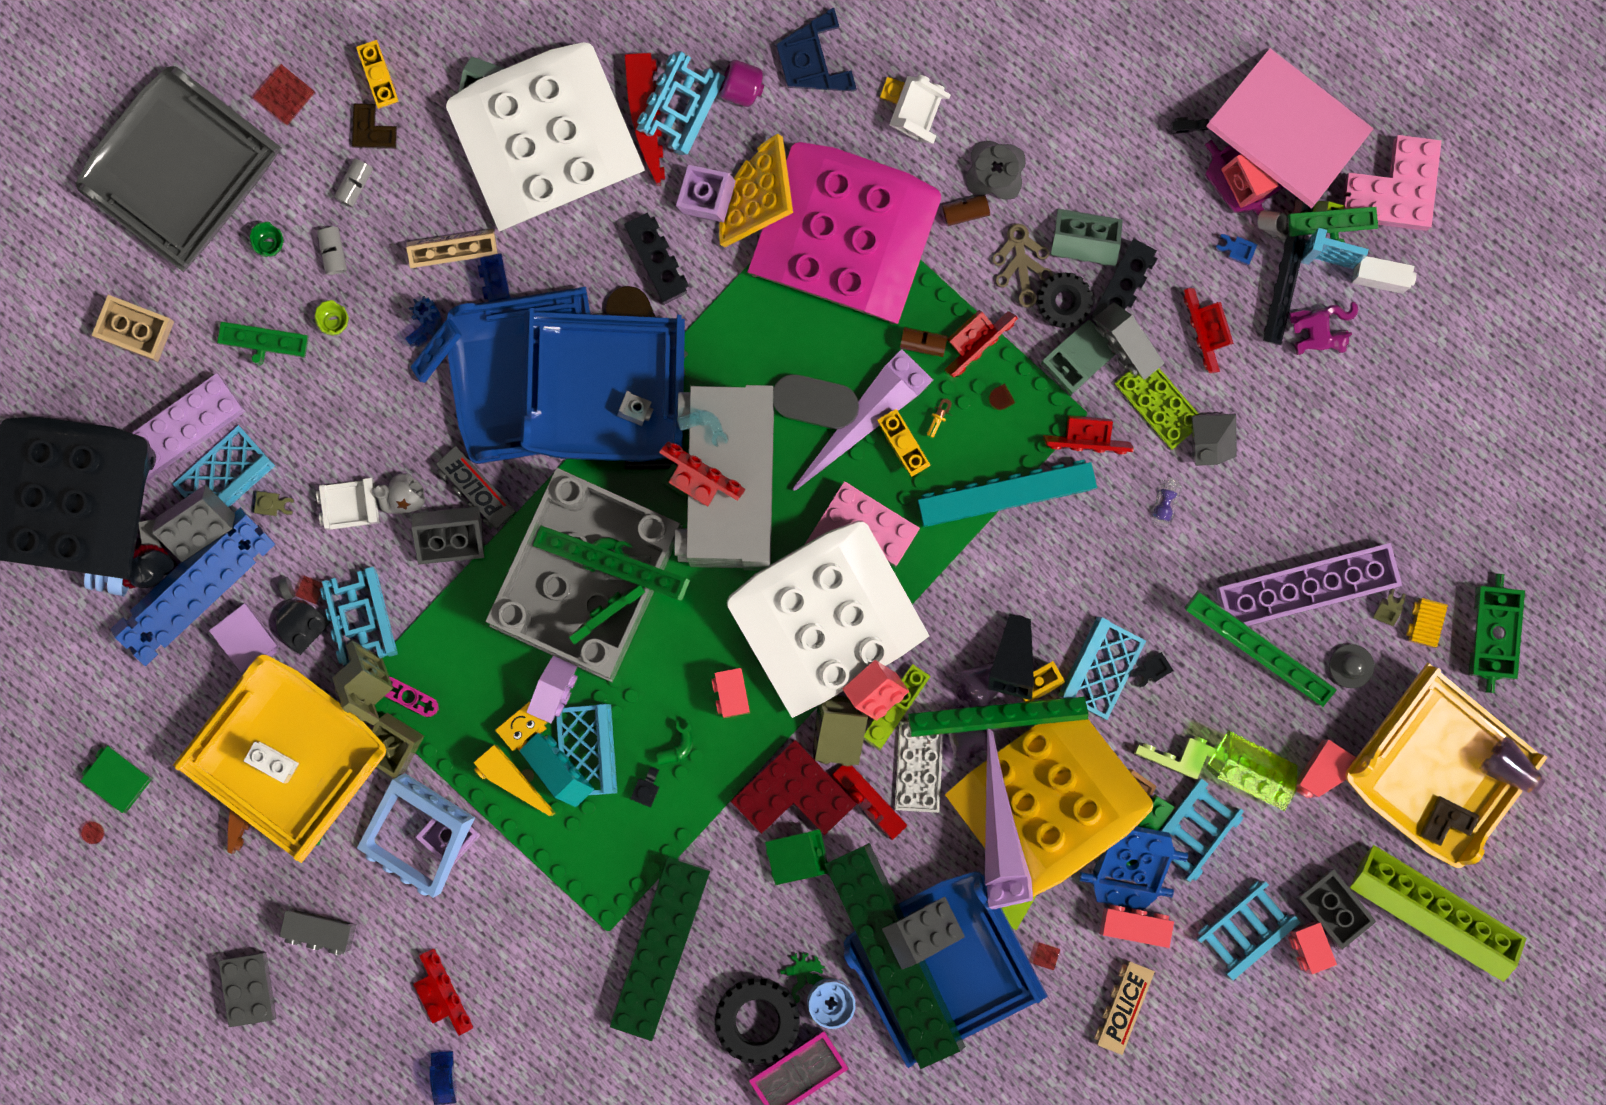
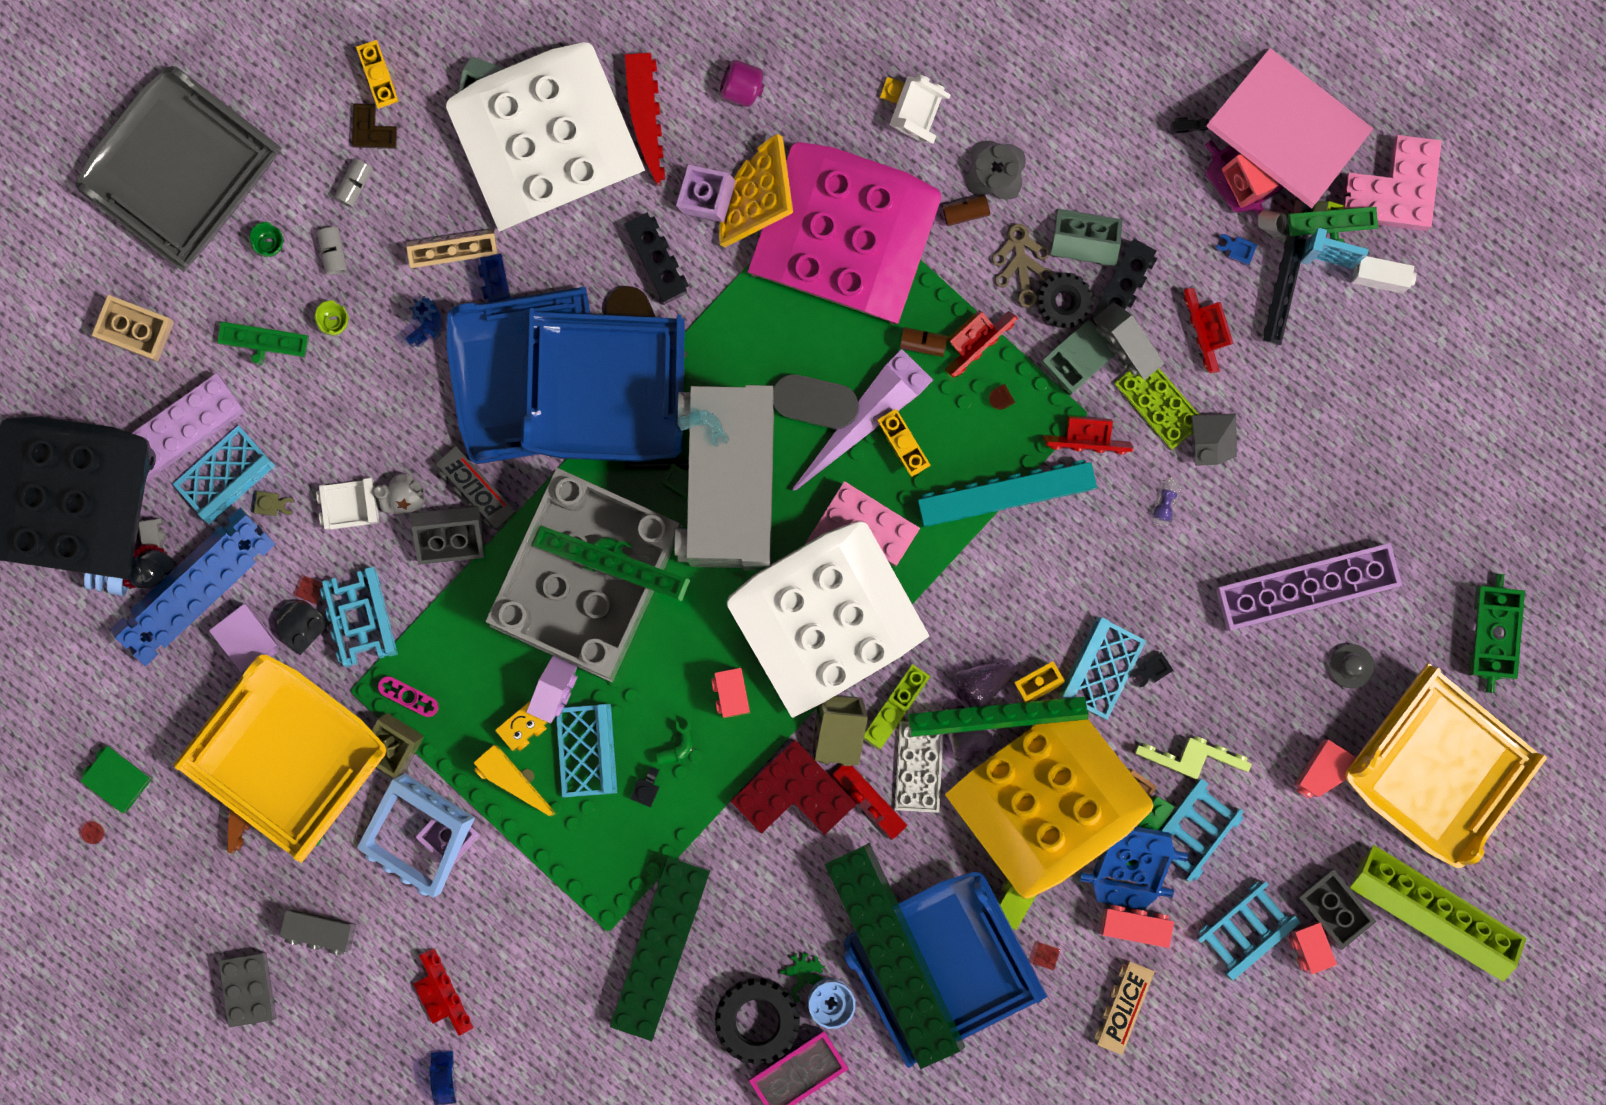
(193, 523): dark grey brick -> none
(271, 762): white panel -> none
(284, 94): clear red tile -> none
(286, 588): dark grey tile -> none
(362, 683): olive bracket -> none
(436, 350): blue tile -> none
(556, 770): teal wedge -> none
(601, 613): green wing -> none
(628, 413): light grey brick -> none
(695, 110): medium azure fence -> none
(698, 478): red bracket -> none
(797, 857): green panel -> none
(804, 59): dark blue wing -> none
(875, 690): coral brick -> none
(923, 933): dark grey brick -> none
(939, 416): piece -> none
(1005, 864): lavender plate -> none
(1014, 660): black slope -> none
(1254, 770): clear neon green slope -> none
(1260, 648): green plate -> none
(1319, 328): magenta animal -> none
(1390, 608): olive plate -> none
(1427, 622): yellow brick -> none
(1447, 815): dark brown tile -> none
(1512, 767): cone -> none

